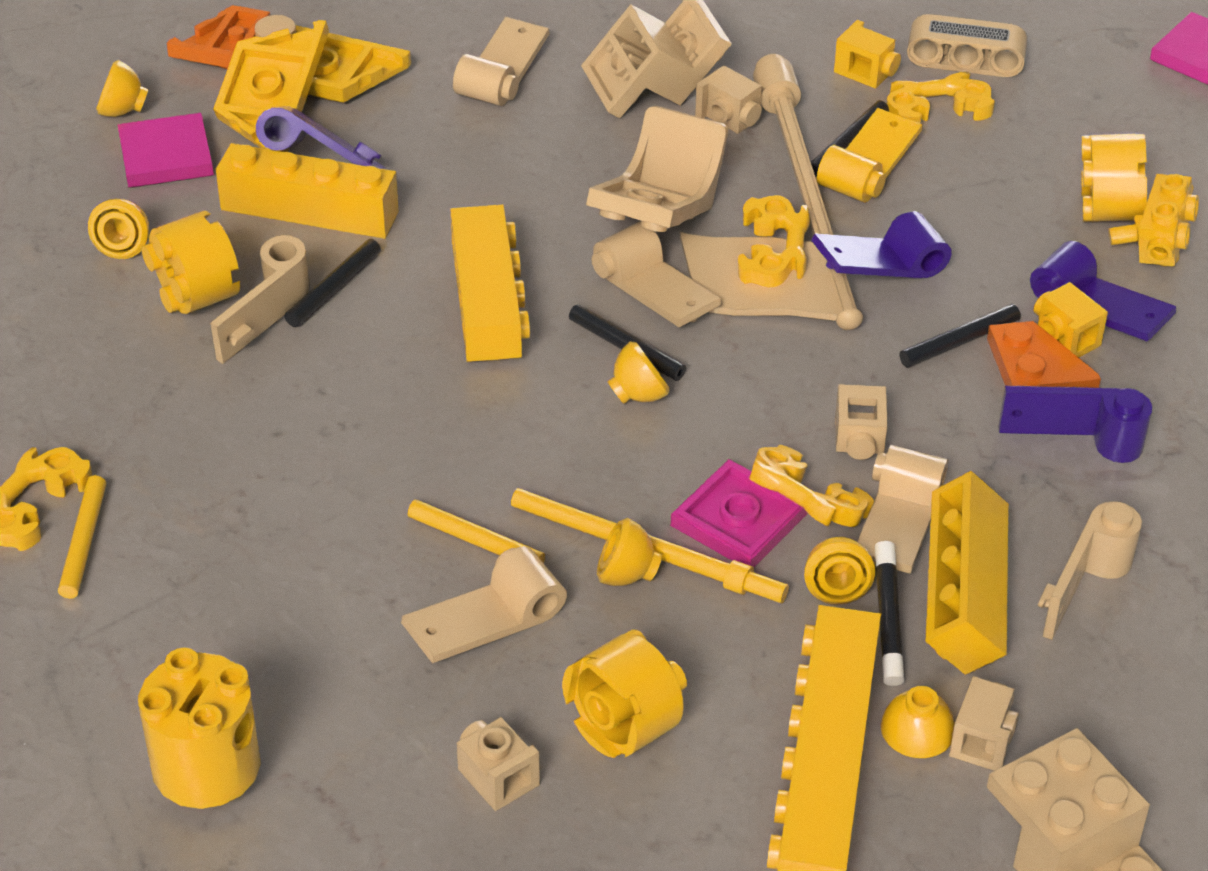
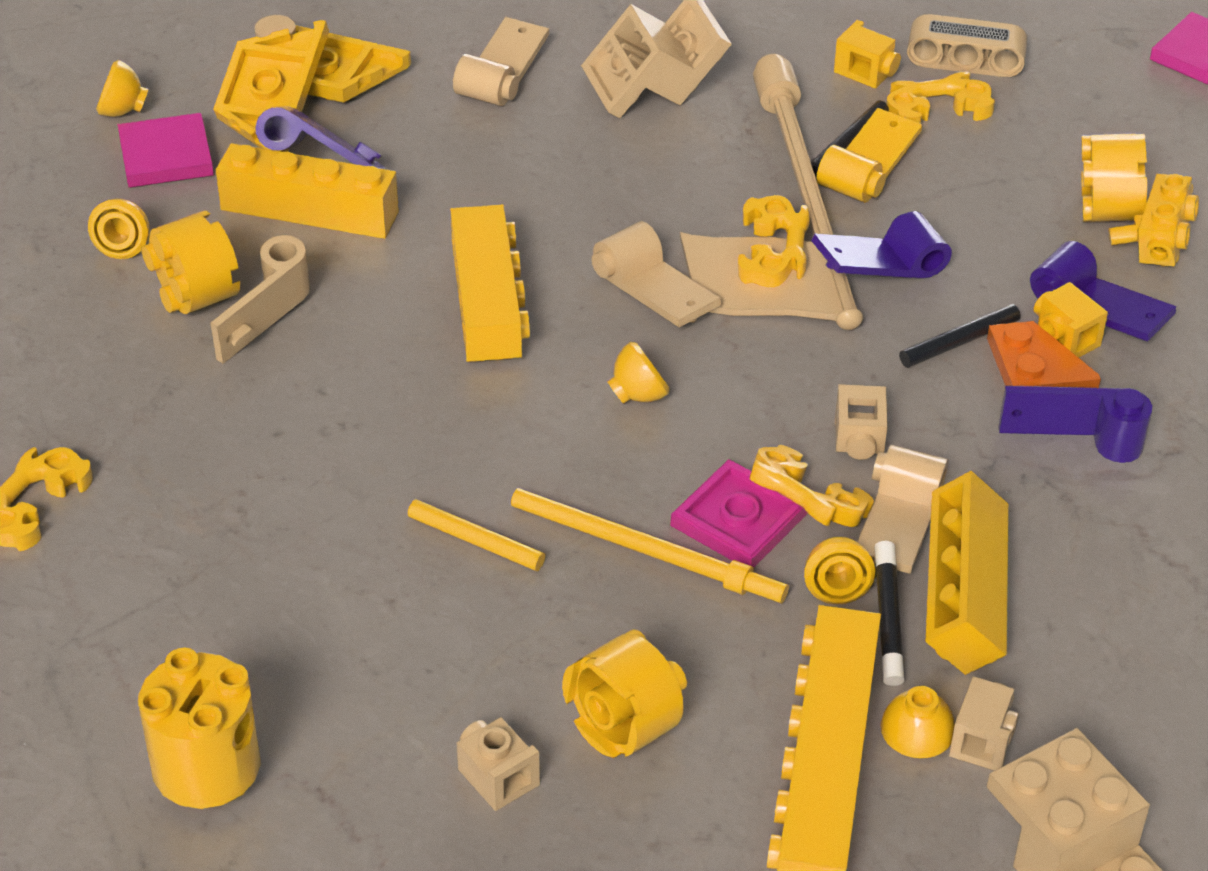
(82, 537): yellow bar -> none
(217, 37): orange wing -> none
(332, 282): black bar -> none
(518, 598): tan door -> none
(620, 337): black piece -> none
(627, 555): yellow brick -> none
(669, 174): tan bracket -> none
(729, 99): tan brick -> none
(1102, 550): tan door -> none

